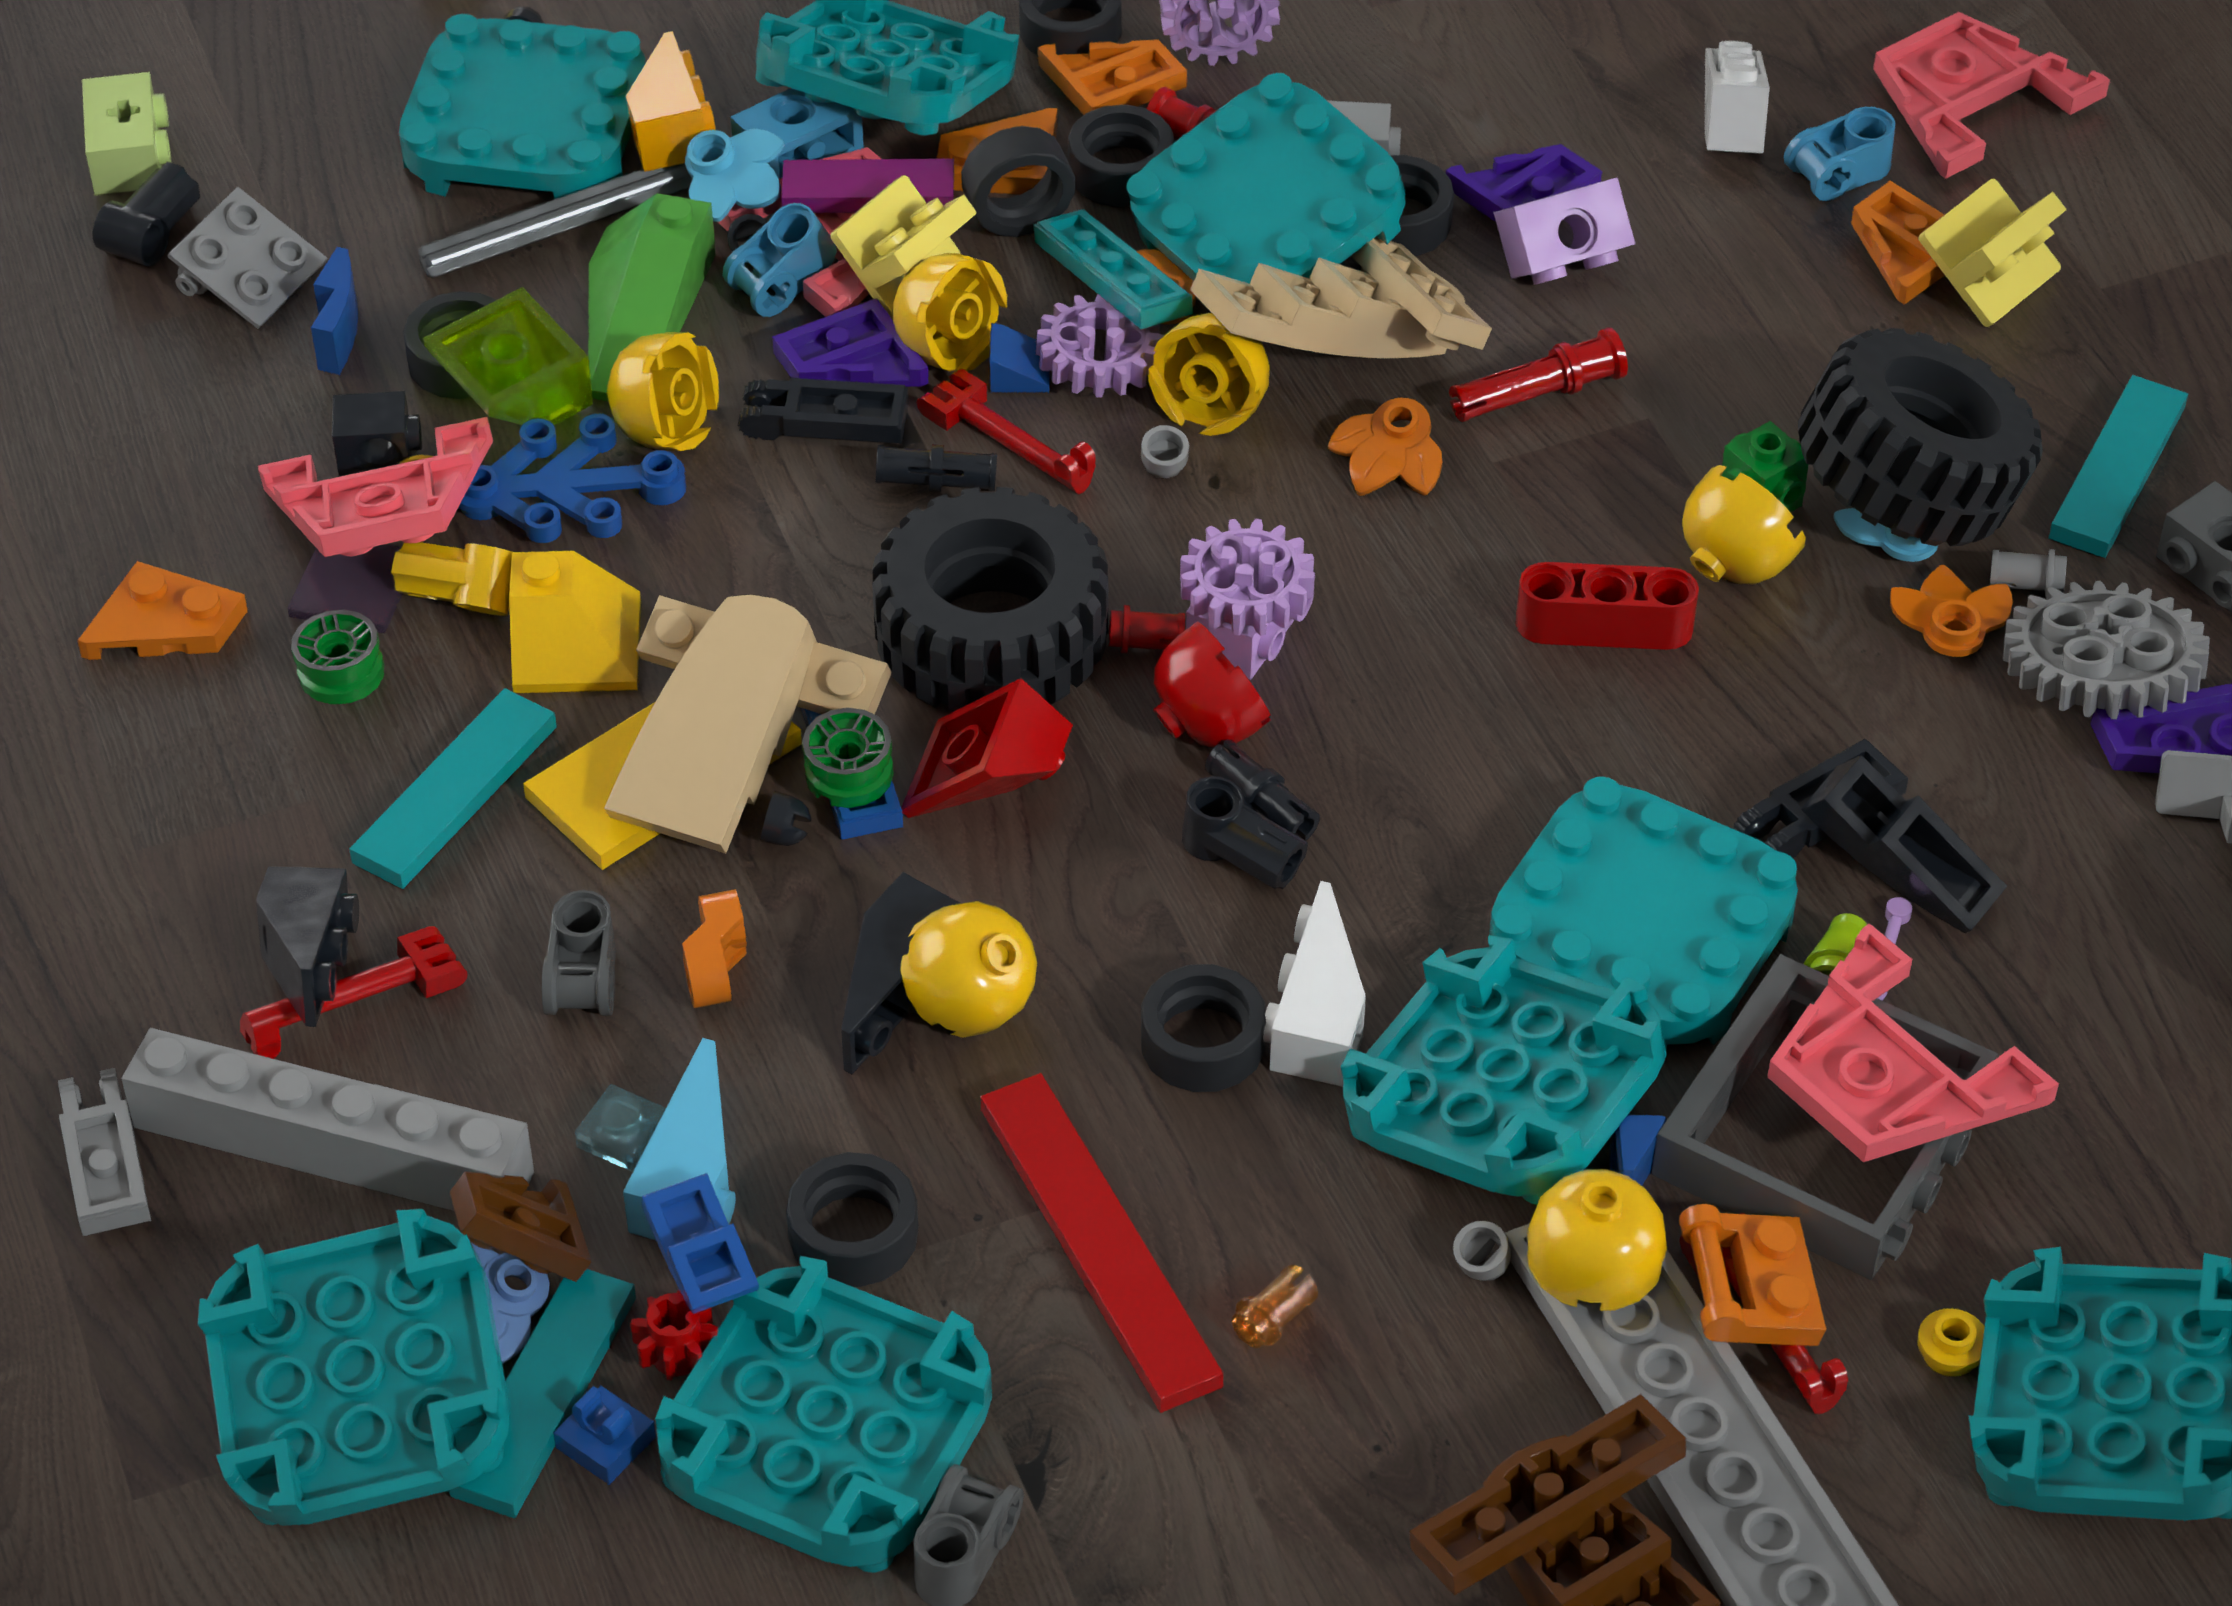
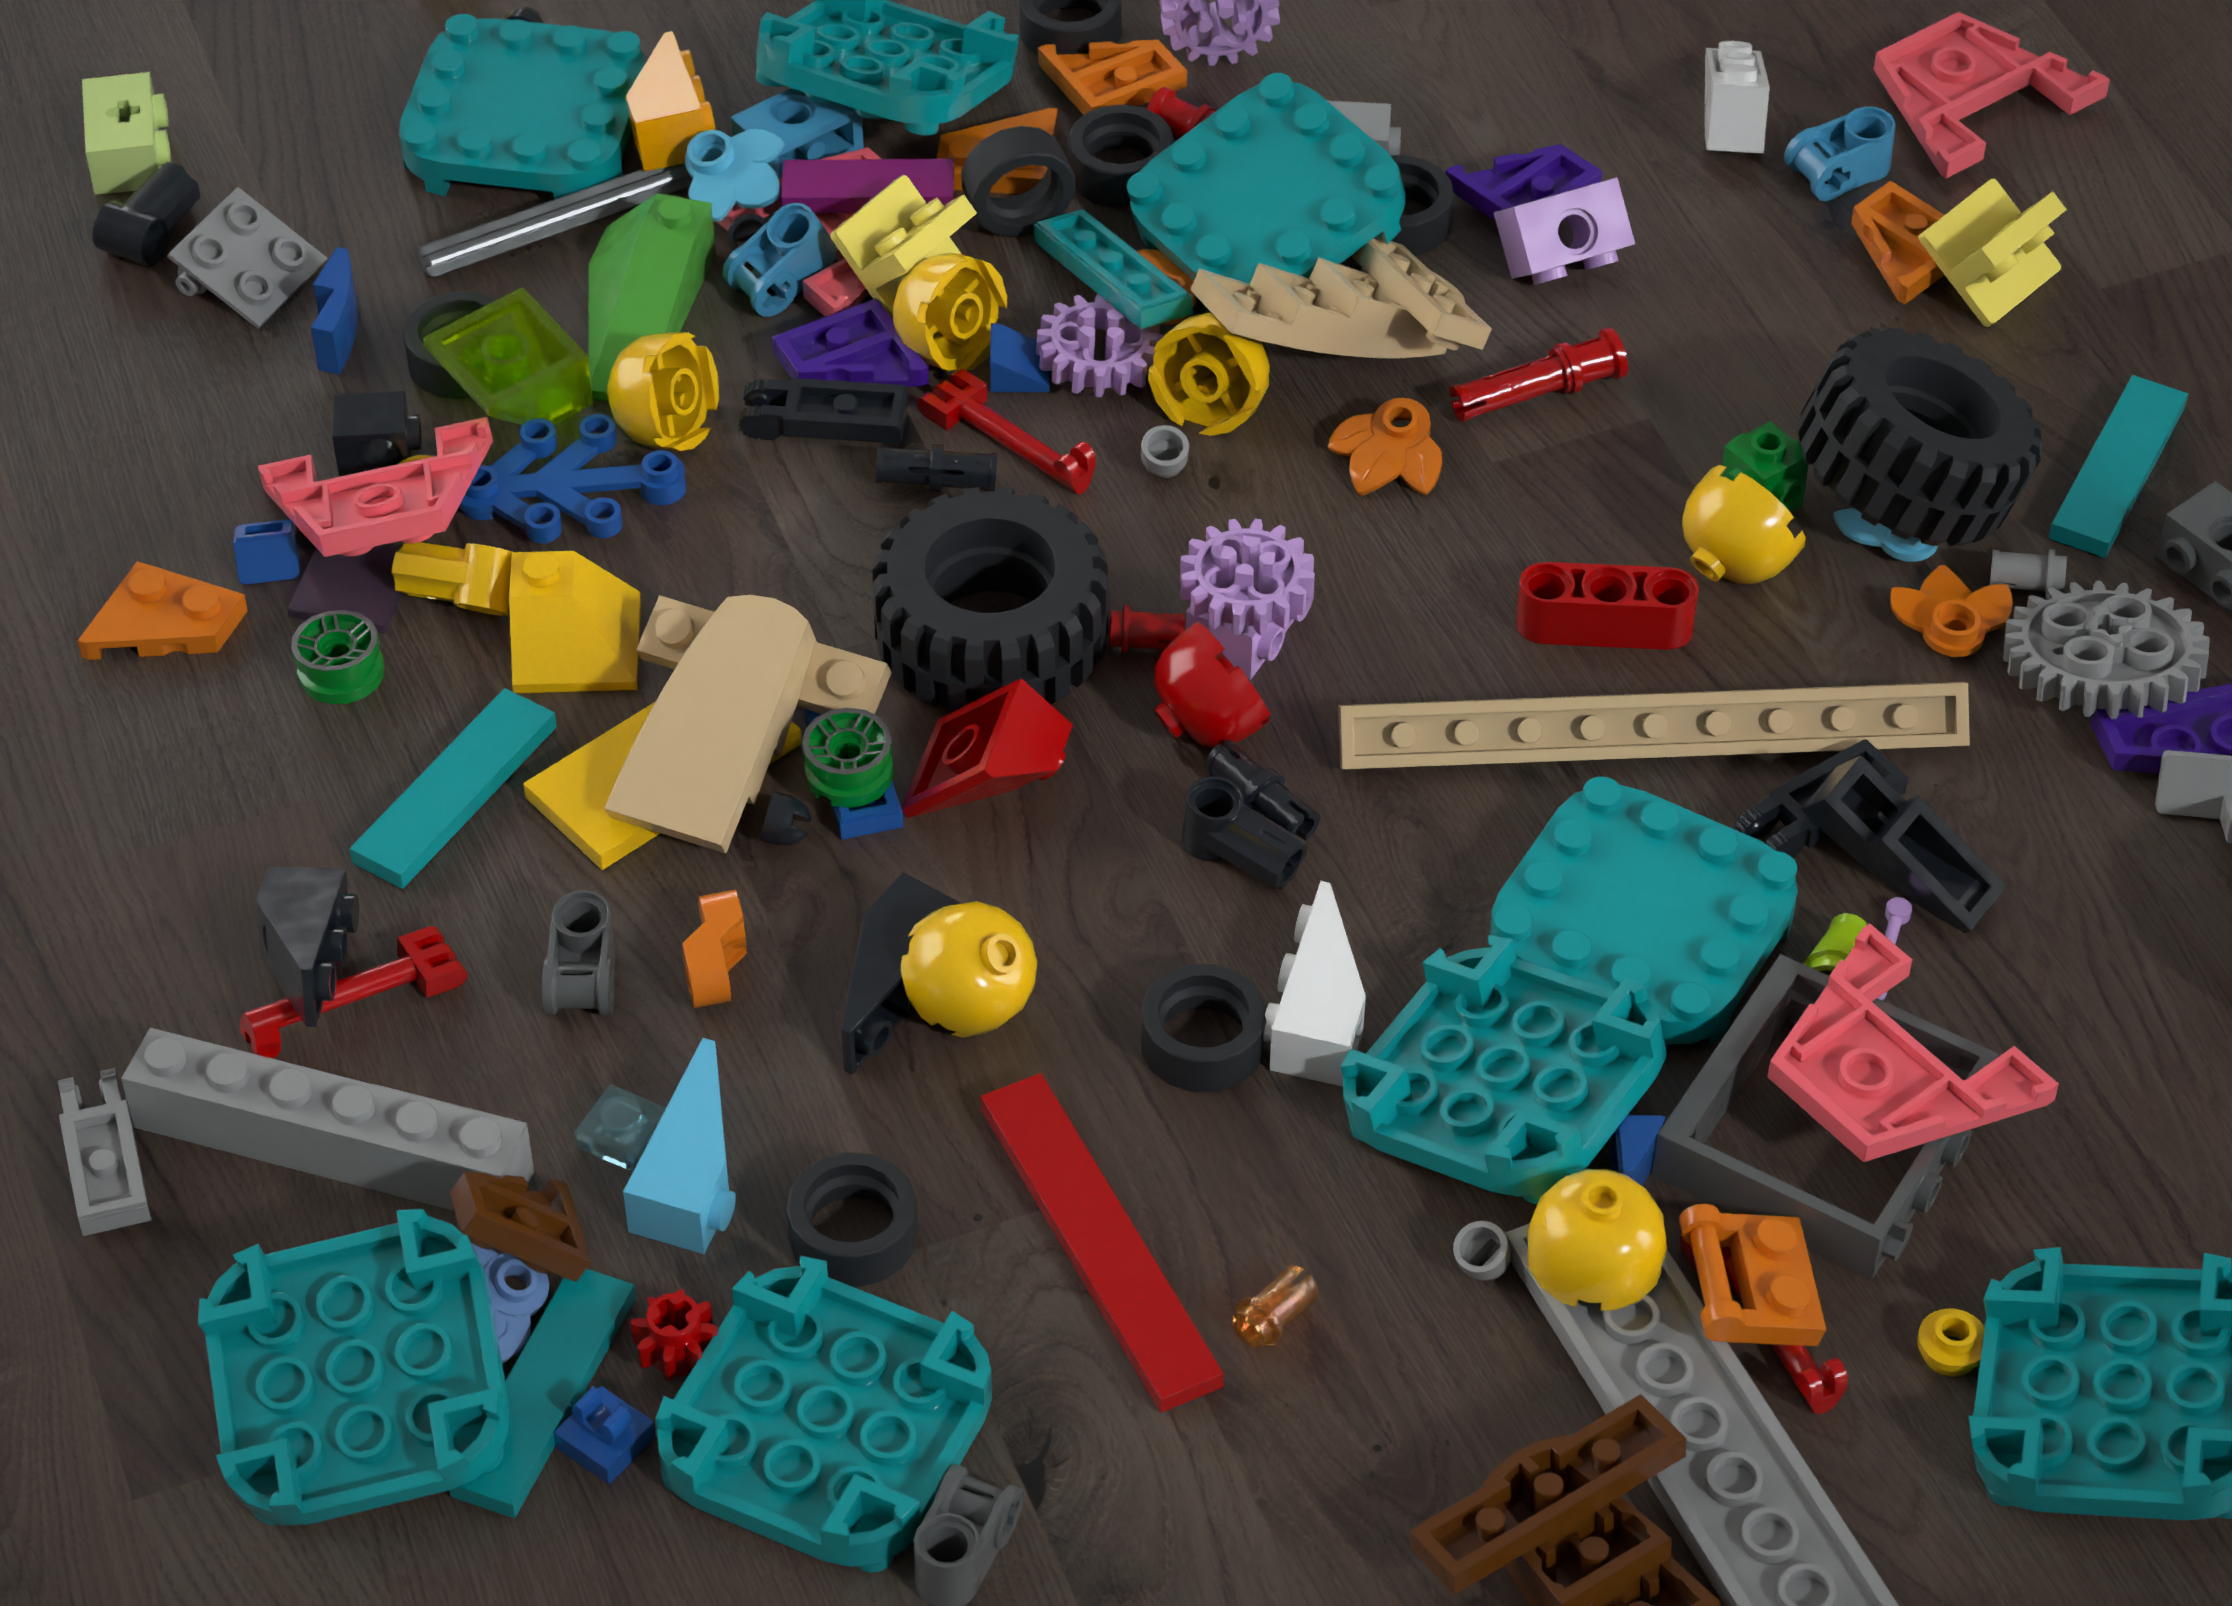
(266, 551): none -> blue slope
(699, 1243): blue slope -> none
(1652, 725): none -> tan plate

